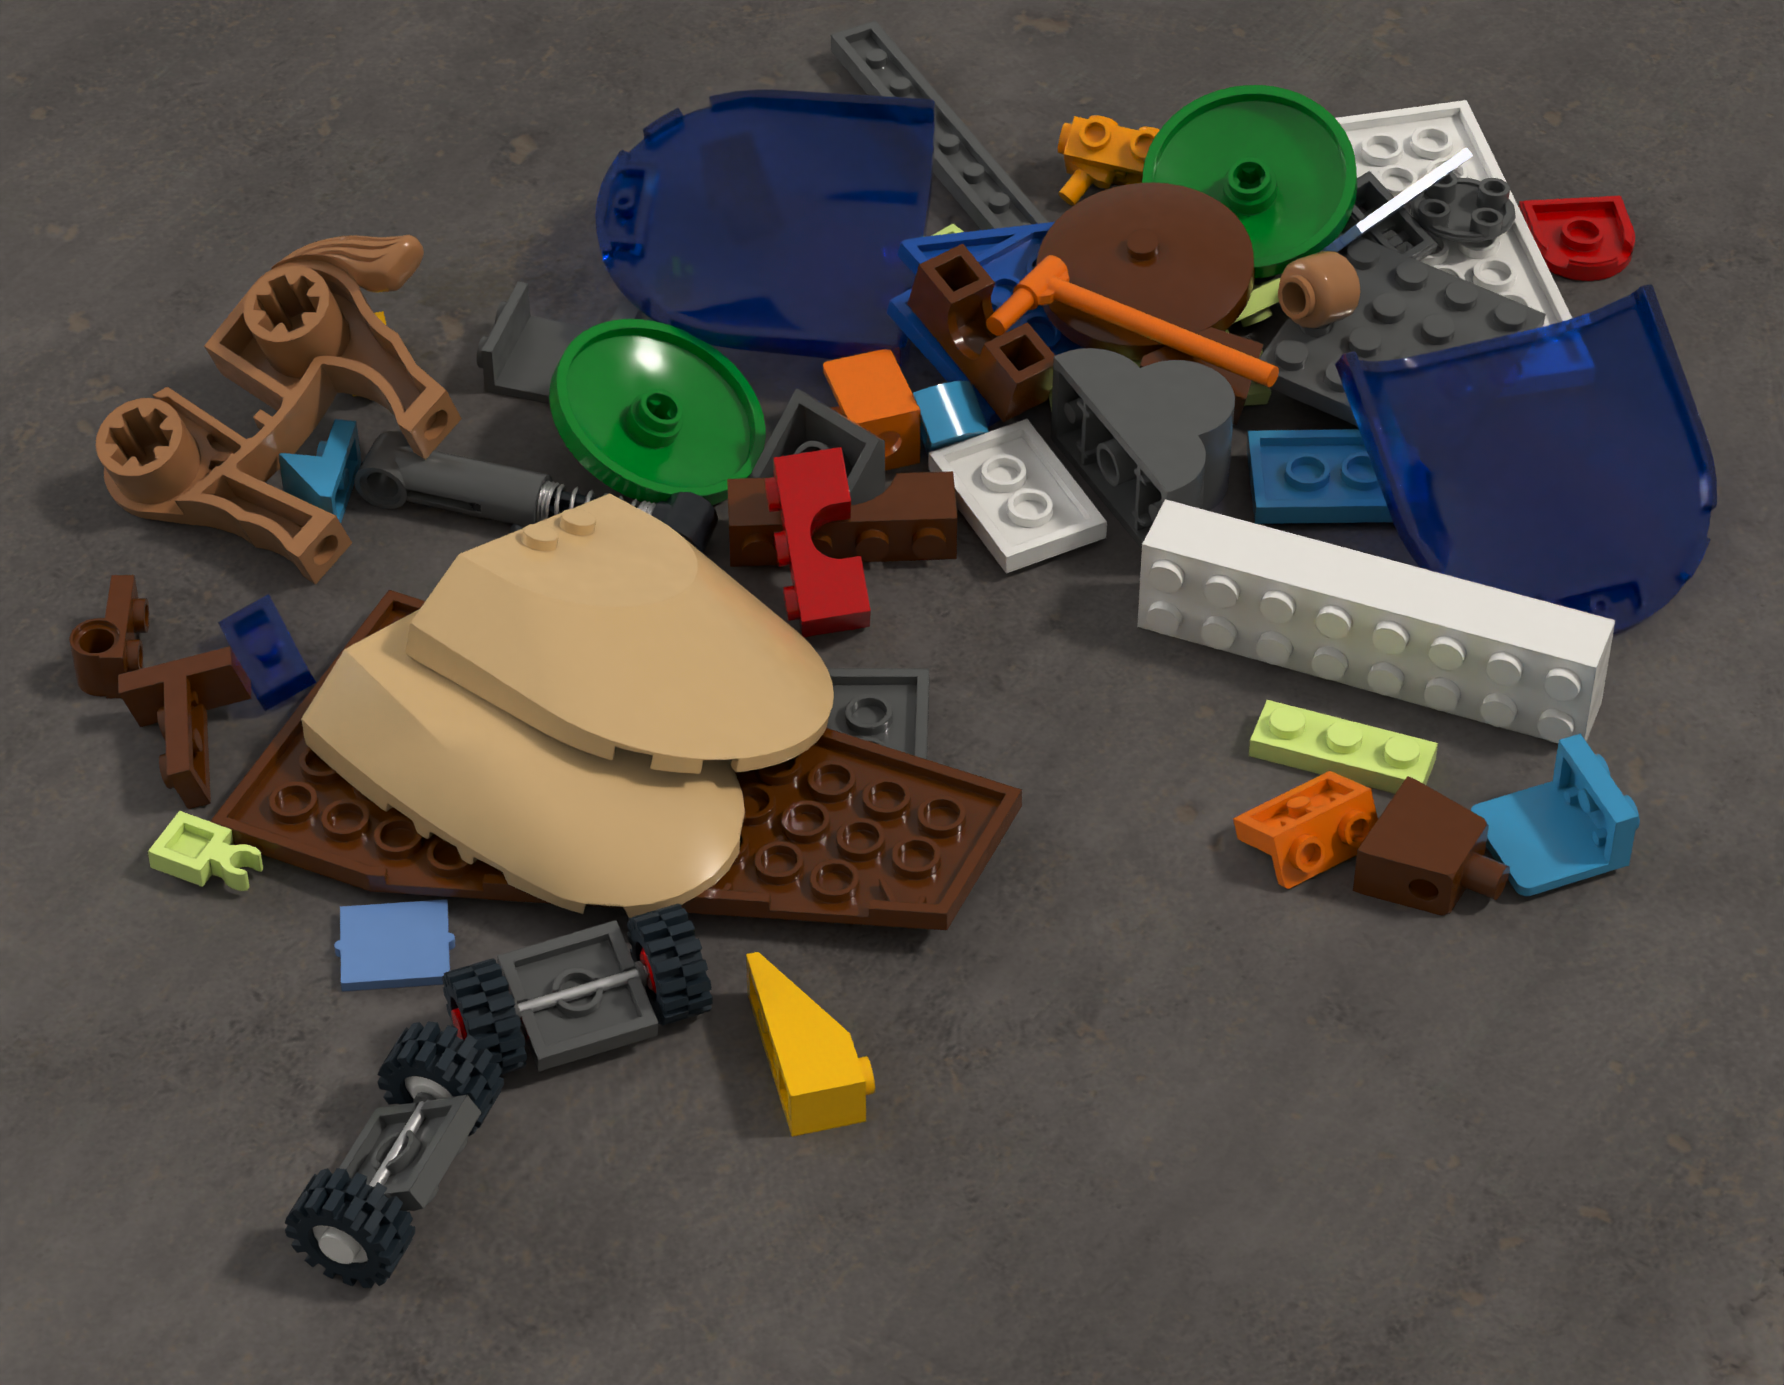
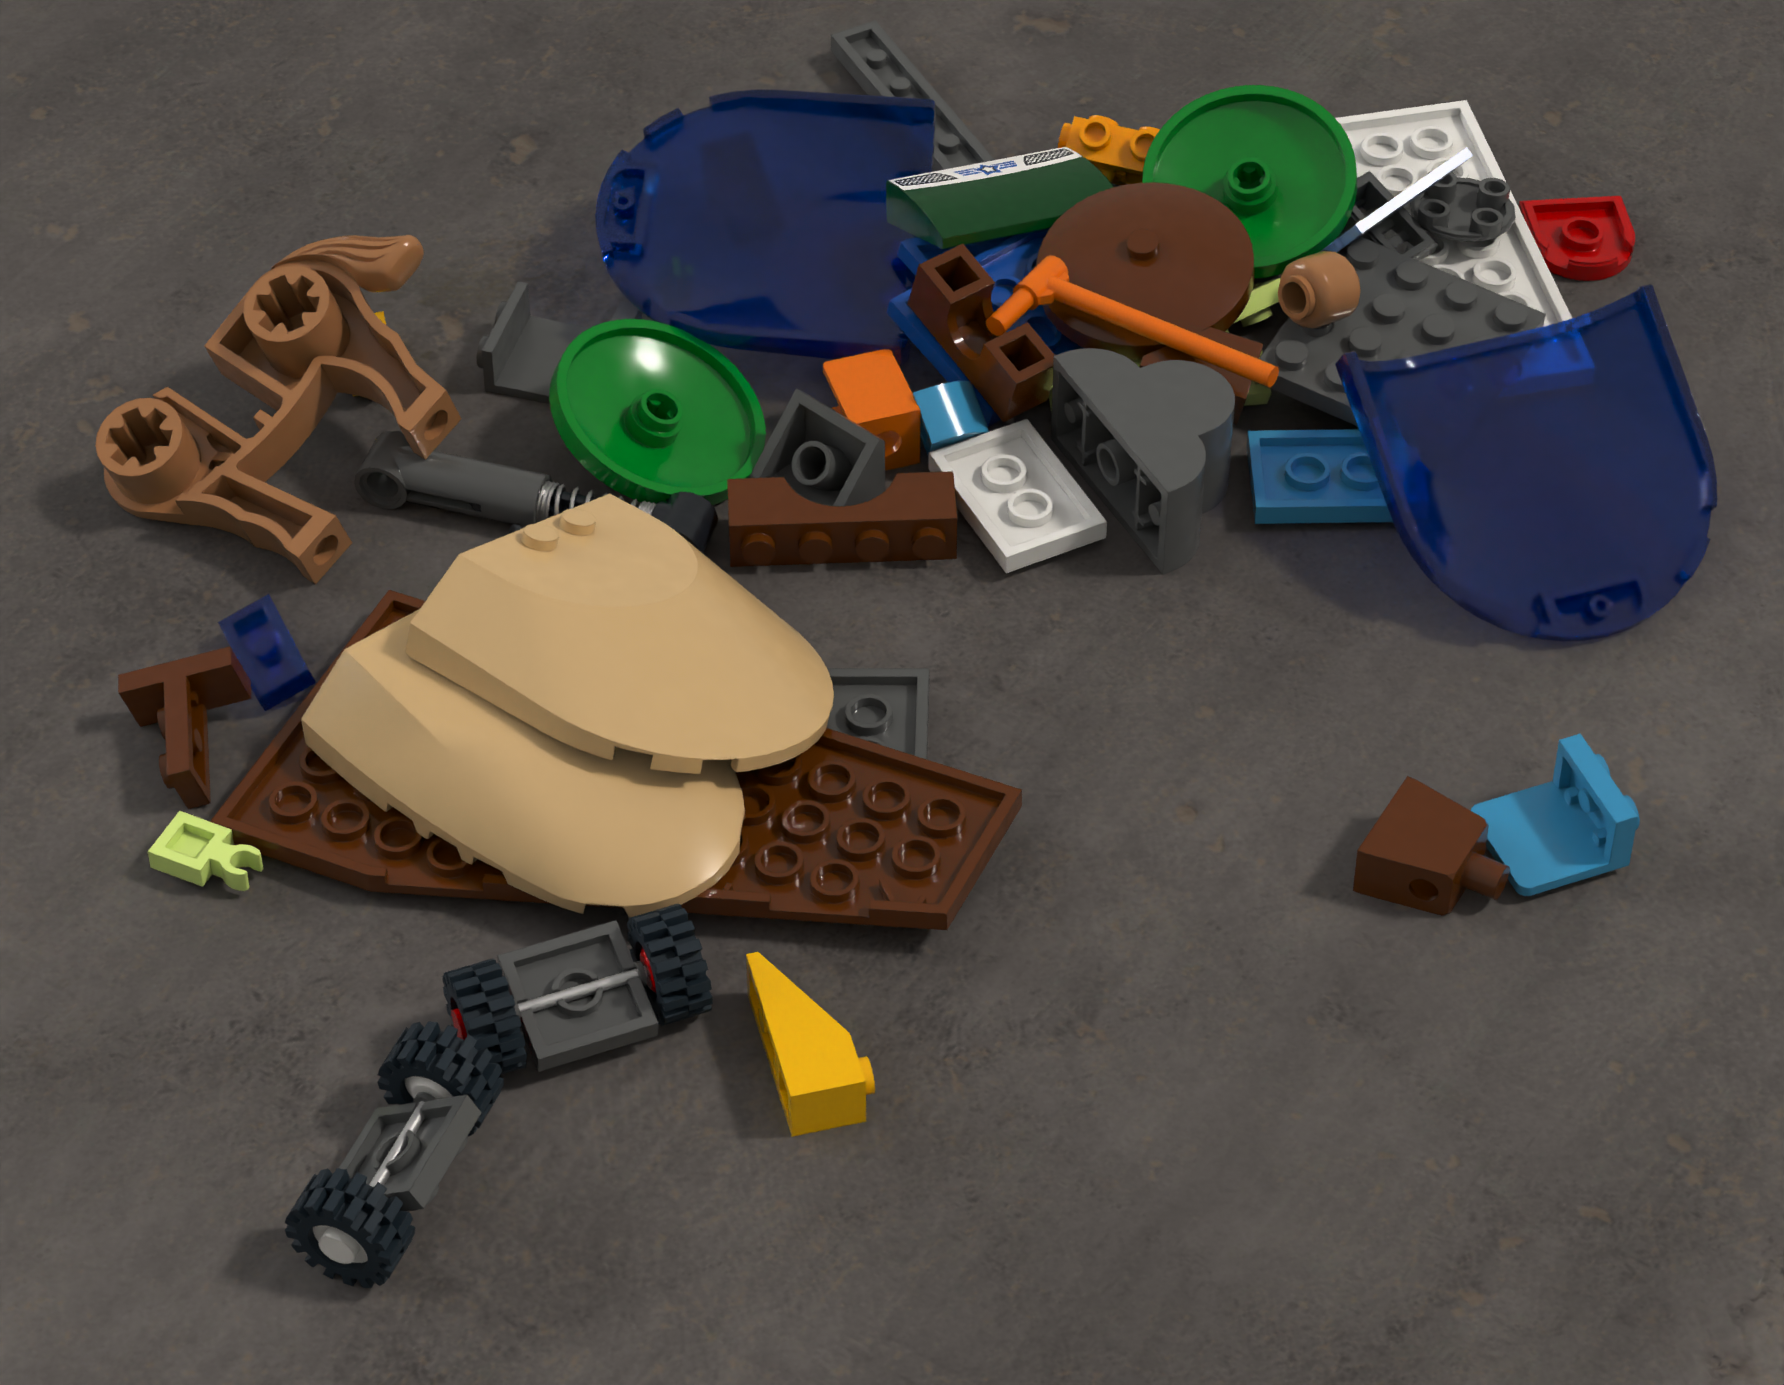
(111, 644): reddish brown plate -> none
(328, 476): dark azure slope -> none
(394, 945): medium blue piece -> none
(826, 591): red arch -> none
(992, 197): none -> dark green slope
(1310, 826): orange bracket -> none
(1342, 746): yellowish green plate -> none
(1373, 623): white brick -> none

